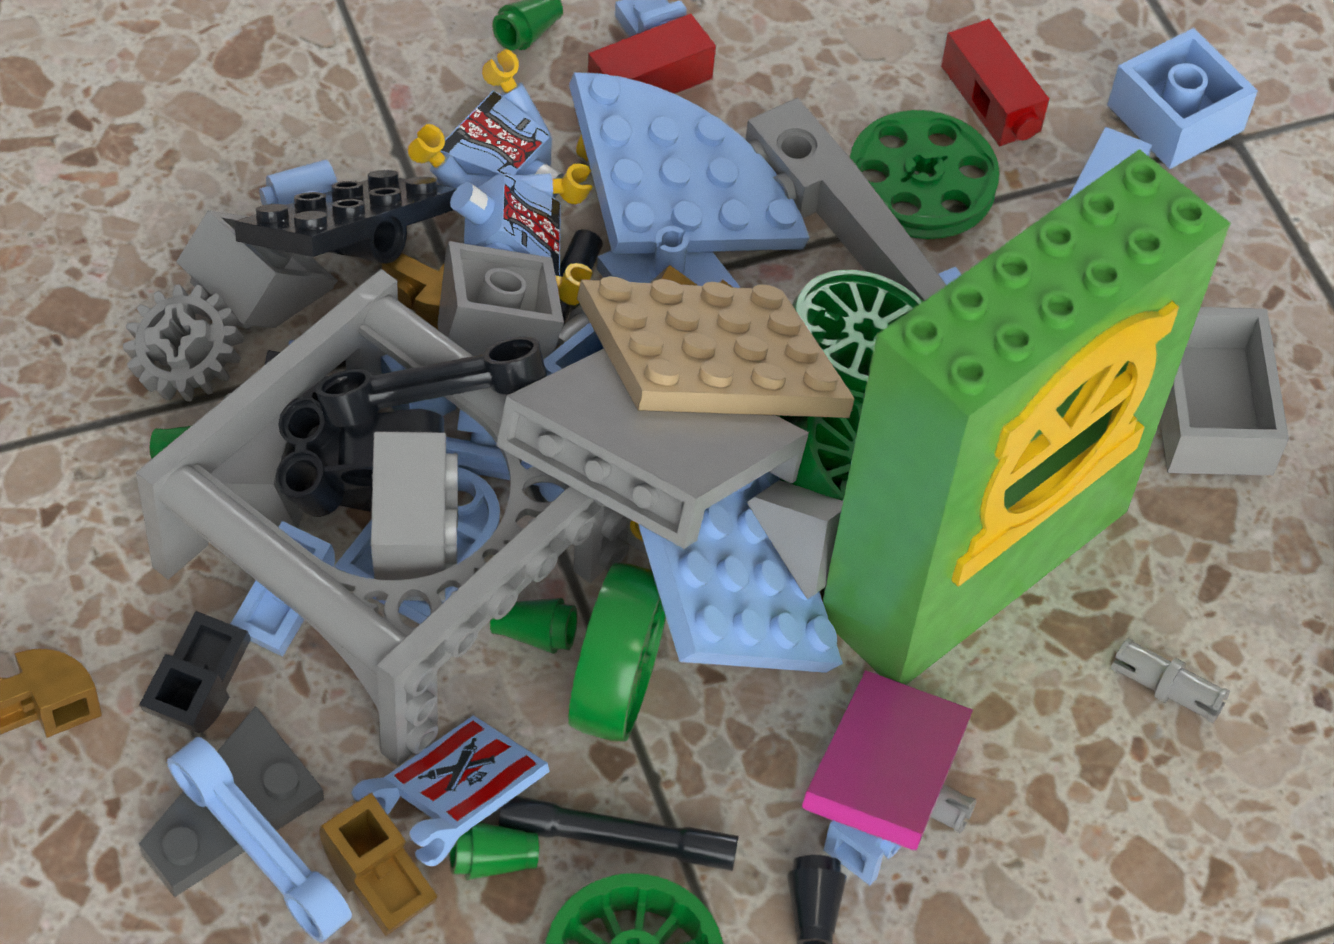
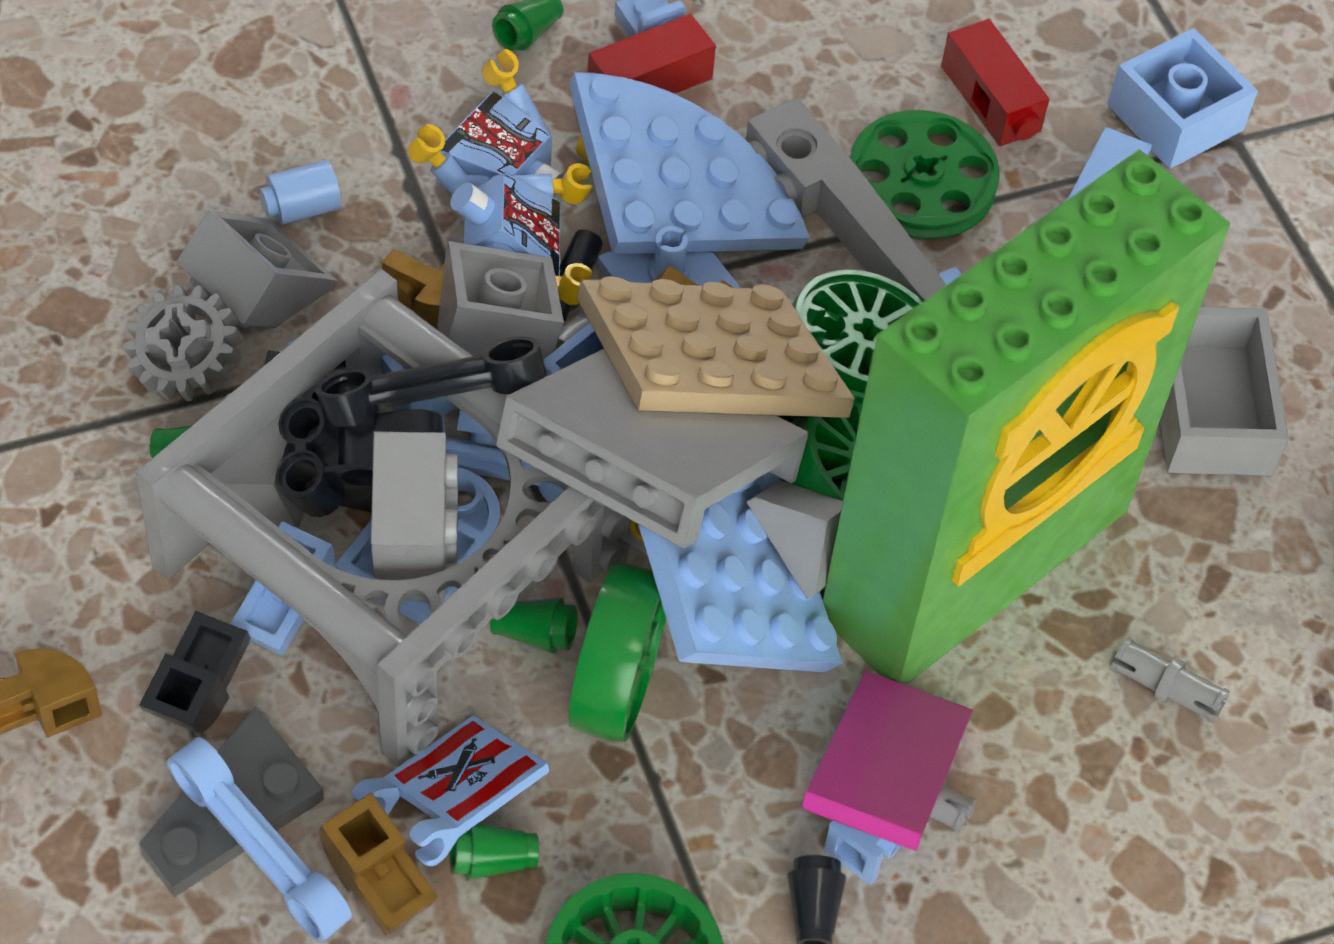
(350, 220): black plate -> none
(685, 844): black piece -> none

